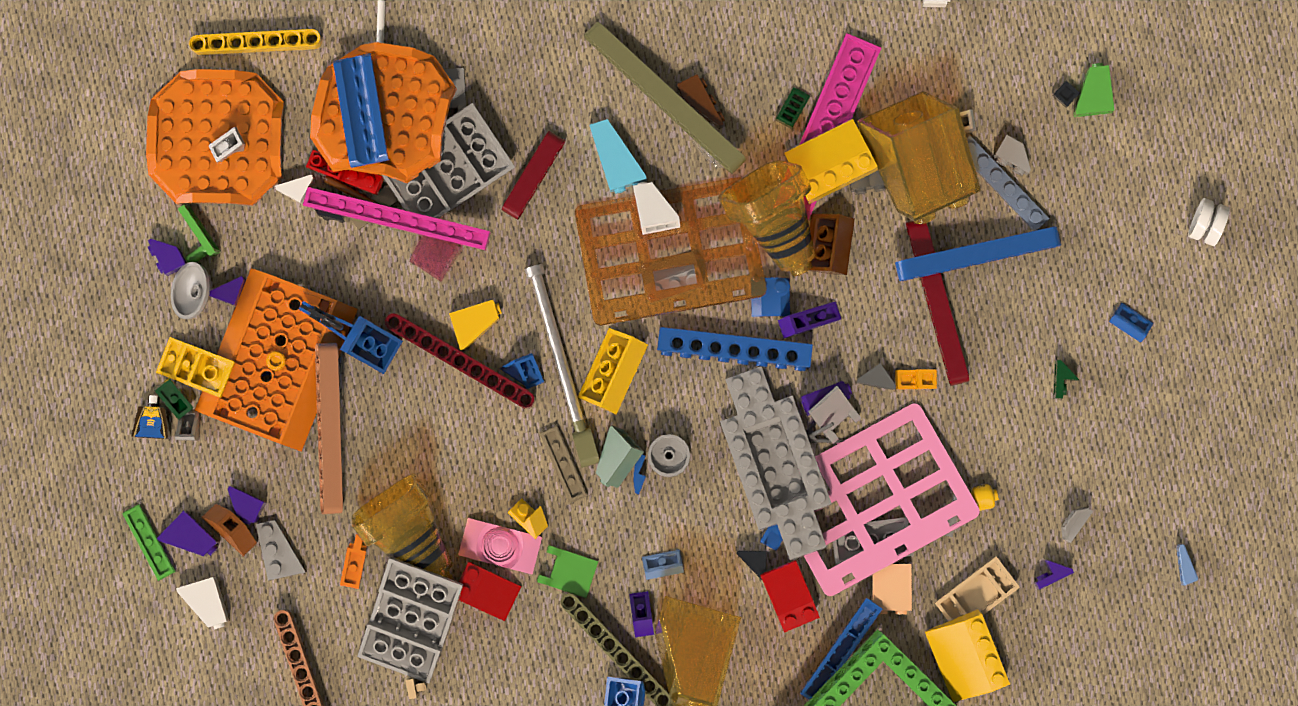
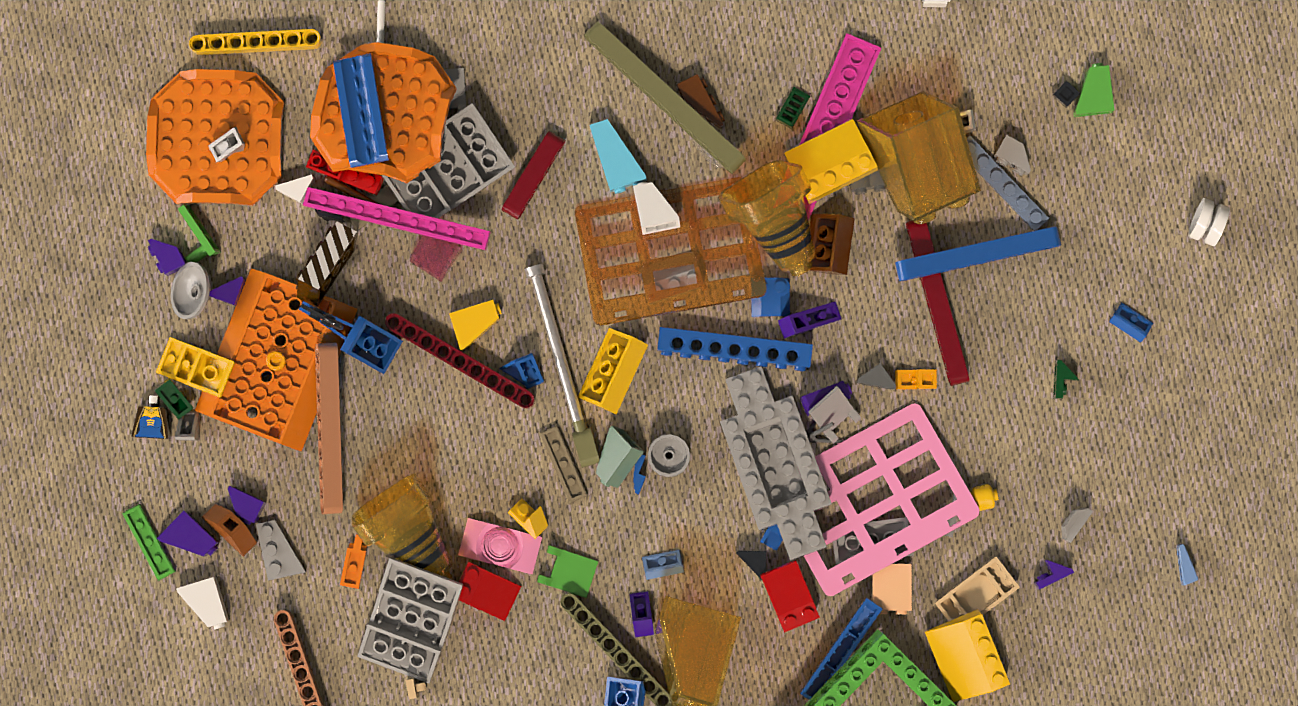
(326, 264): none -> dark brown brick

